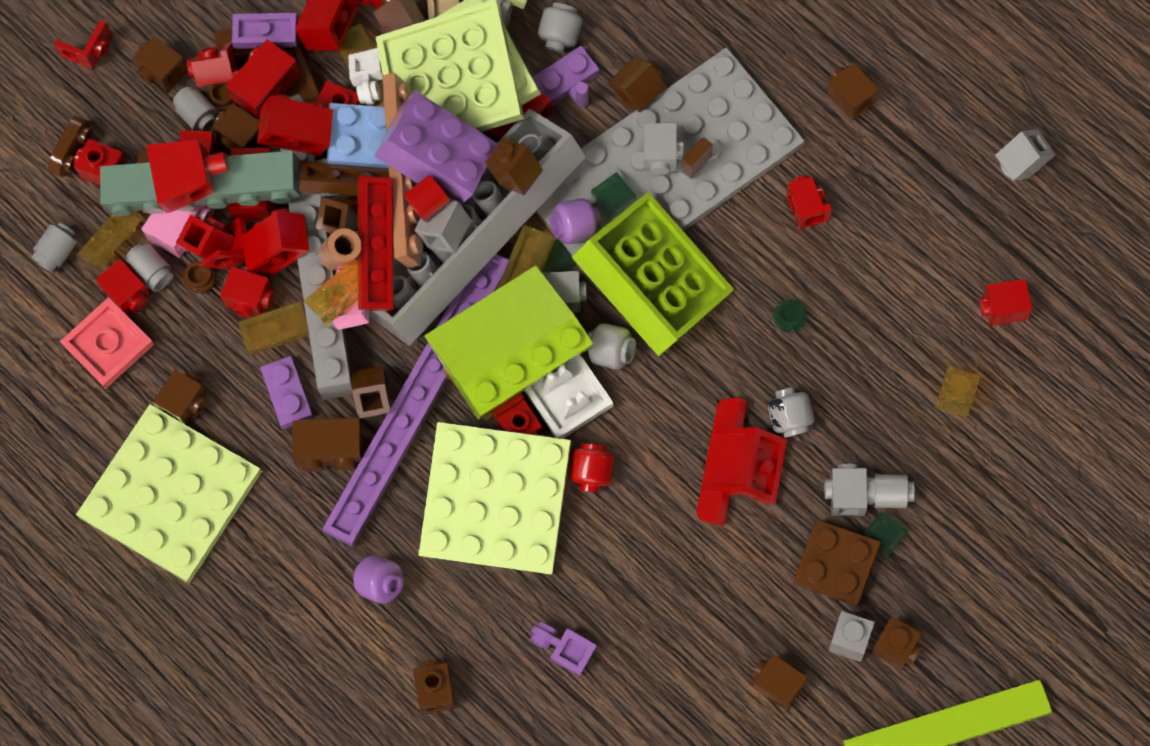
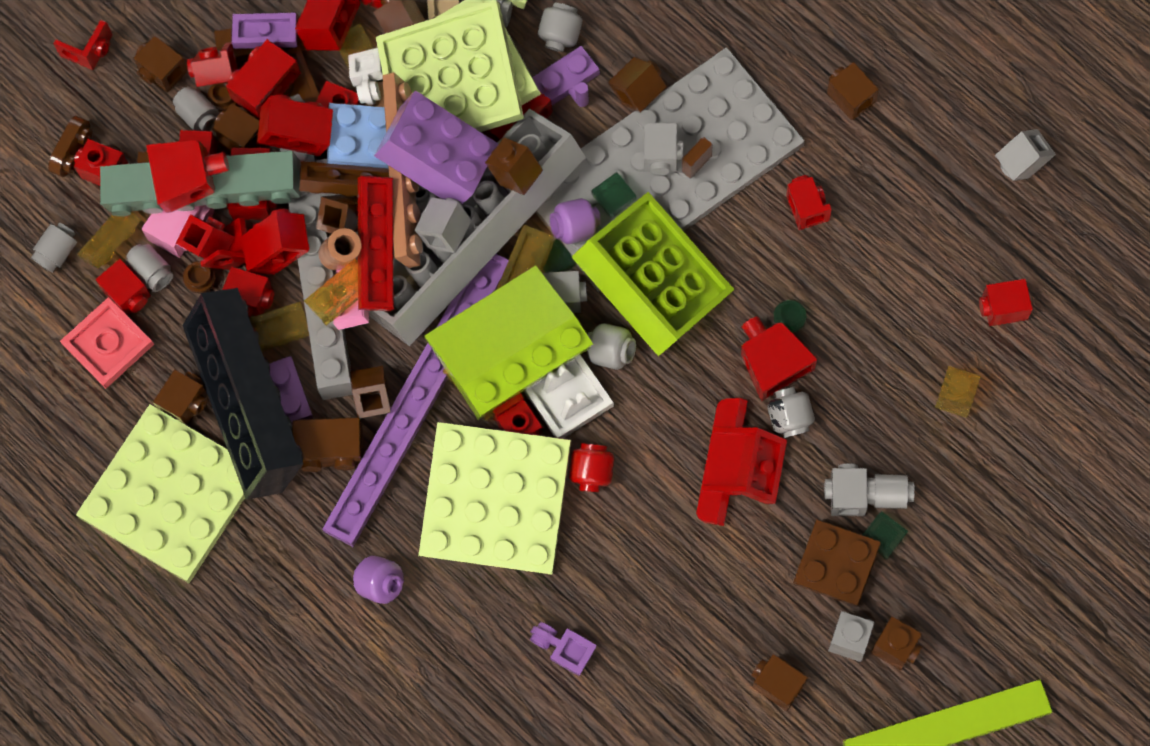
(242, 393): none -> black brick
(426, 198): red brick -> none
(434, 687): reddish brown brick -> none
(774, 357): none -> red torso

